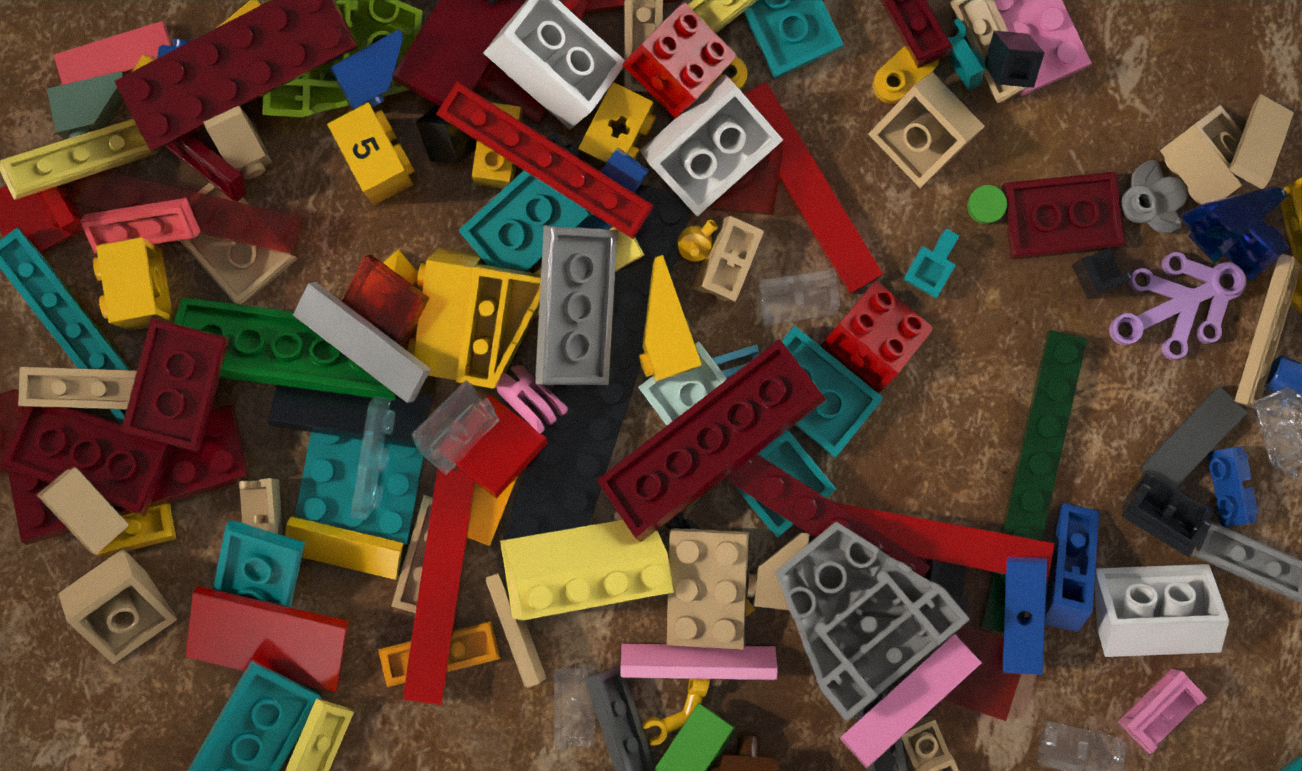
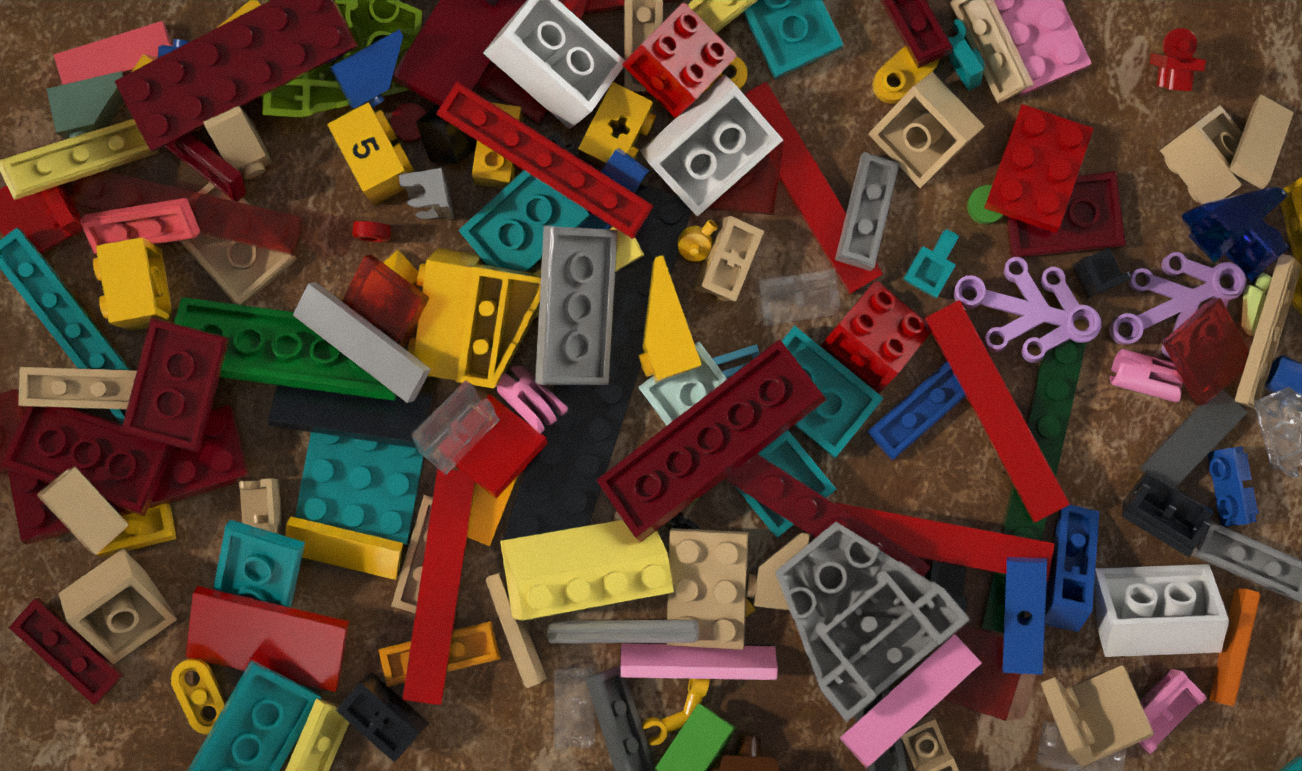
(66, 651): none -> dark red plate
(197, 696): none -> yellow plate
(371, 231): none -> red tile
(373, 457): clear light blue plate -> none
(382, 716): none -> black hinge
(404, 122): none -> red tile
(426, 190): none -> light grey hinge
(623, 631): none -> light grey axle
(867, 211): none -> light grey tile
(917, 412): none -> blue tile
(996, 411): none -> red tile
(1014, 59): black panel -> none
(1033, 310): none -> lavender plant
(1039, 168): none -> red plate
(1098, 715): none -> tan bracket
(1146, 375): none -> bright pink arm
(1159, 195): light grey plate -> none
(1177, 64): none -> red hips
(1207, 351): none -> clear red tile
(1235, 646): none -> orange tile
(1253, 303): none -> yellowish green bar

